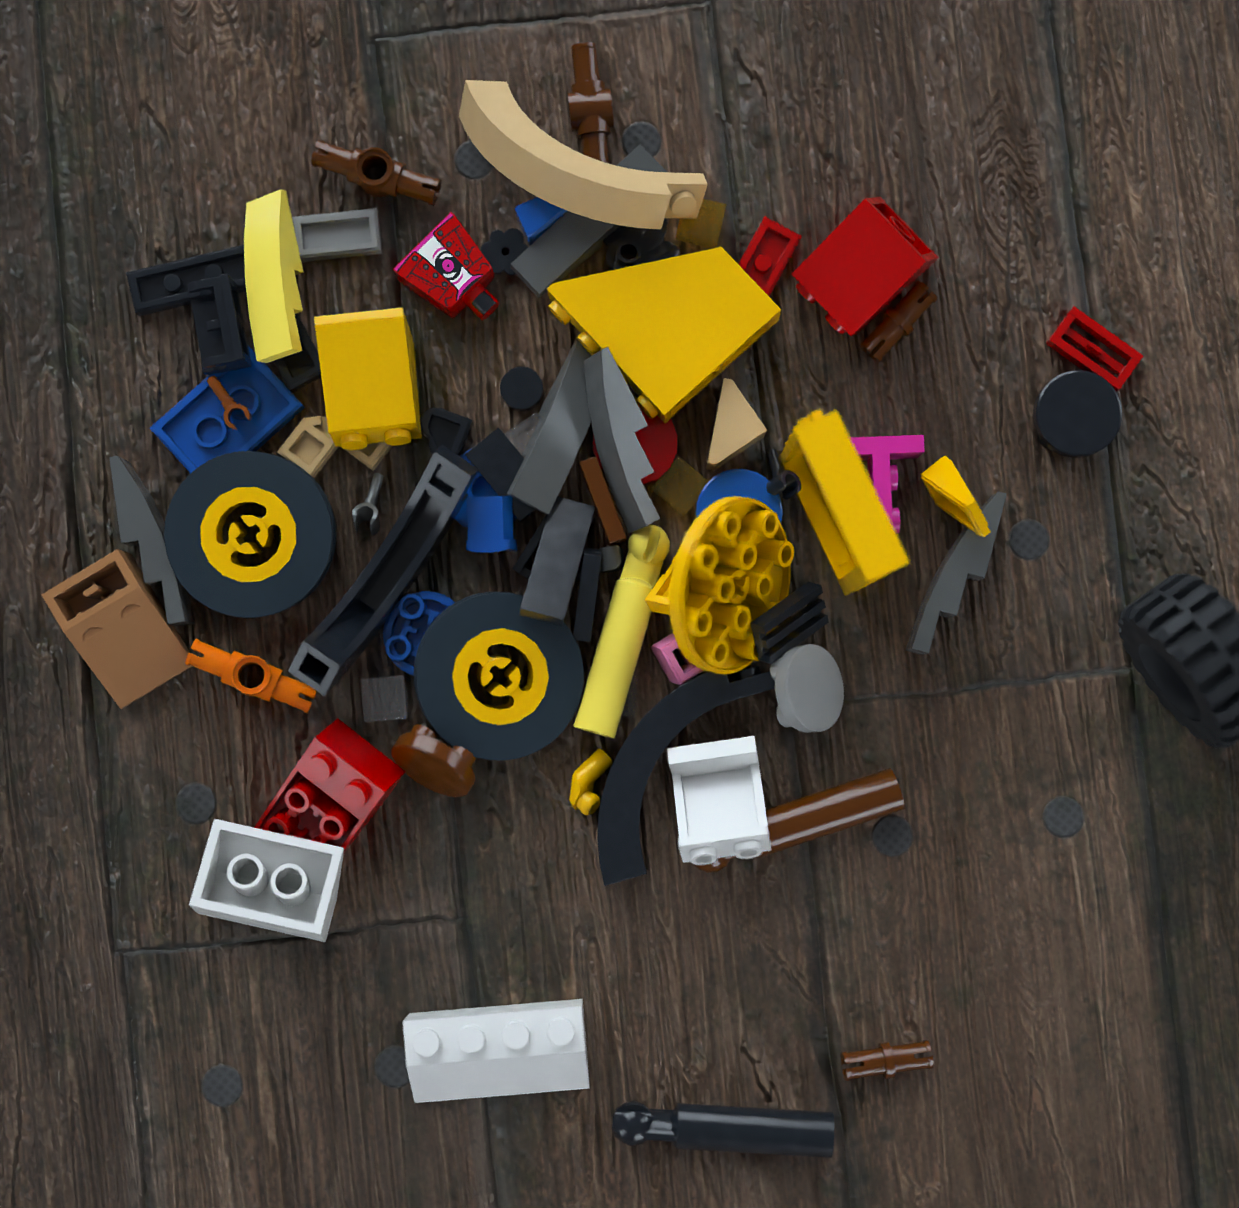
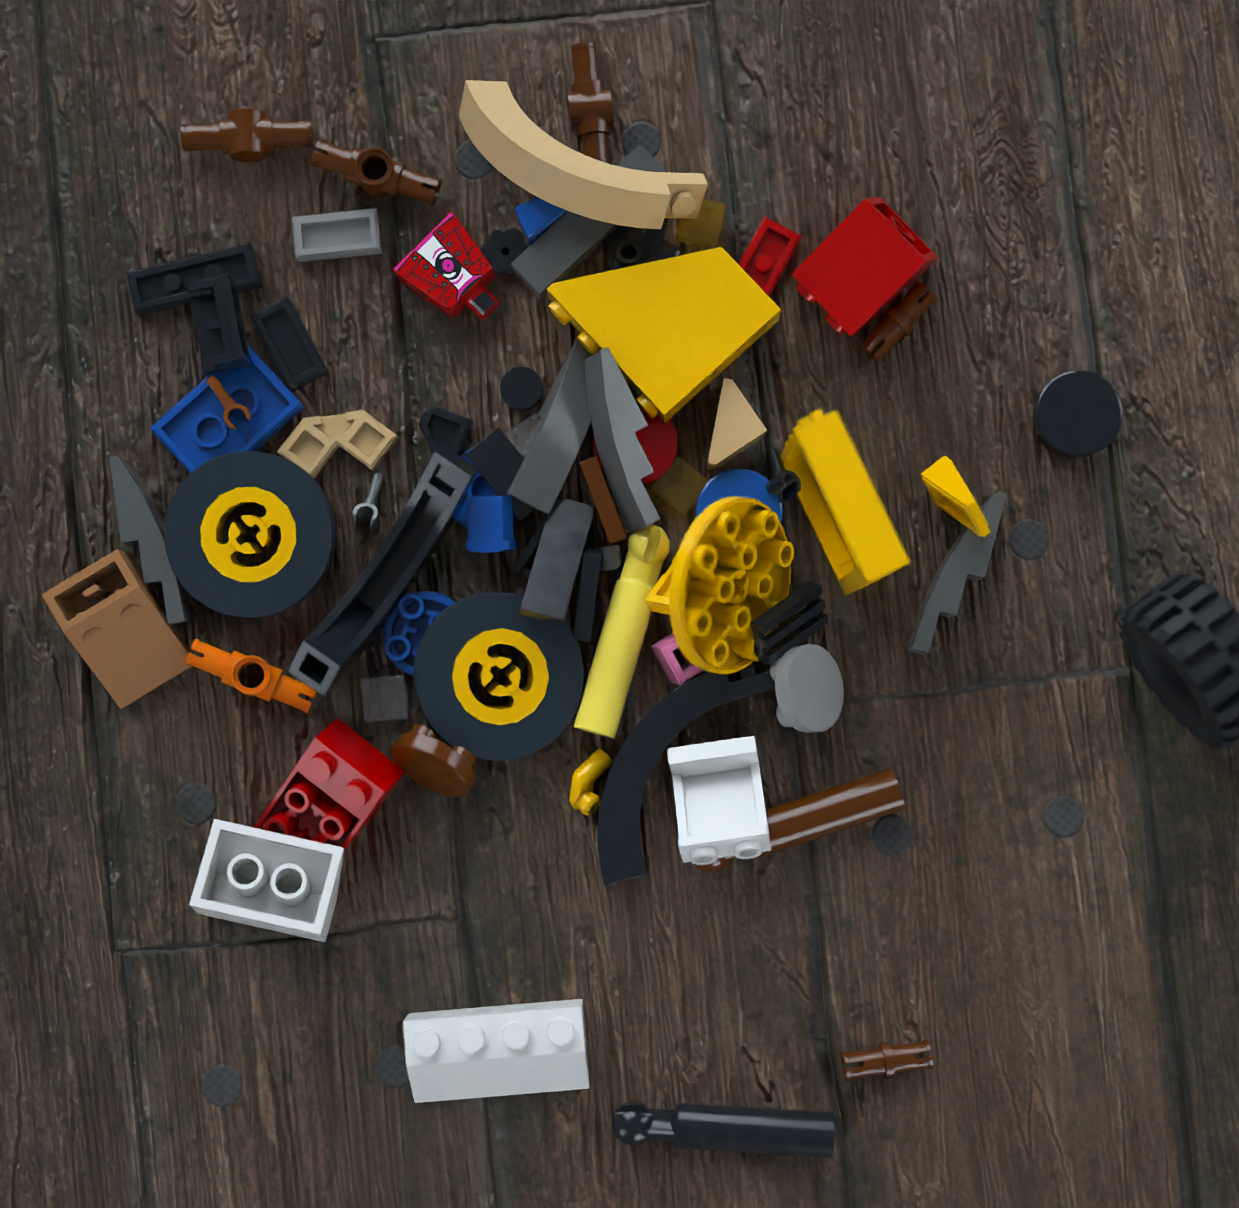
(247, 135): none -> reddish brown pin
(270, 277): light yellow slope -> none
(368, 378): yellow slope -> none
(882, 475): dark pink bracket -> none
(1104, 336): red tile -> none

